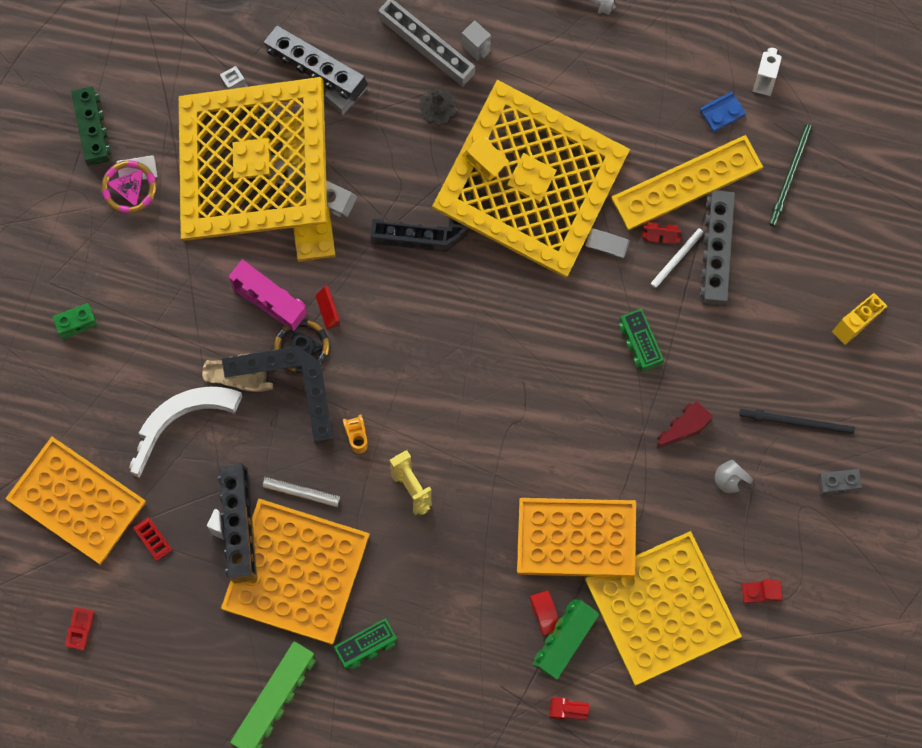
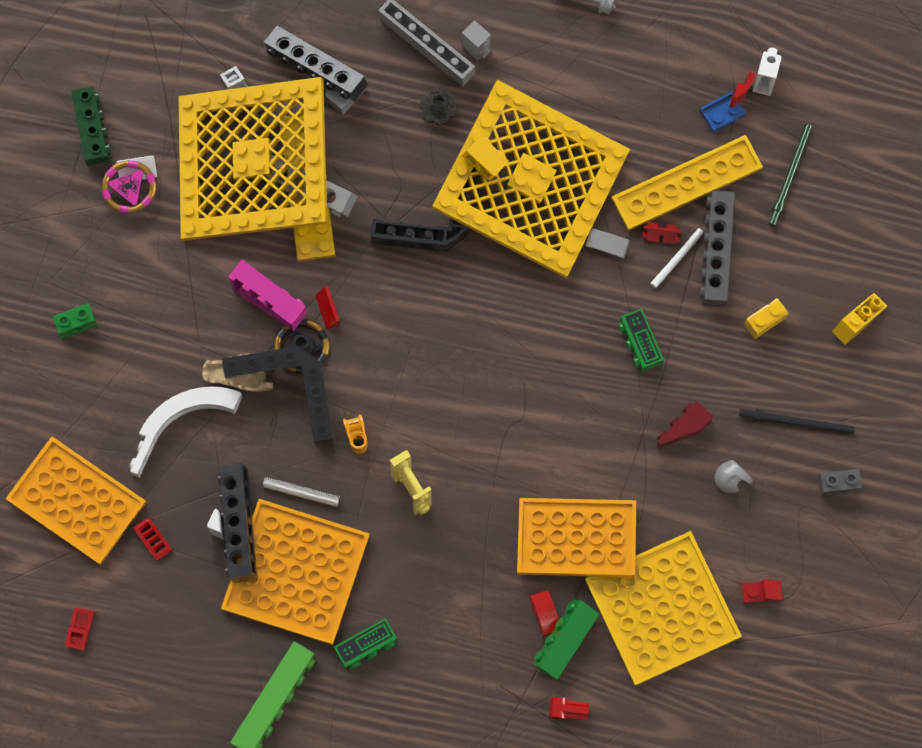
(741, 90): none -> red slope
(766, 318): none -> yellow brick

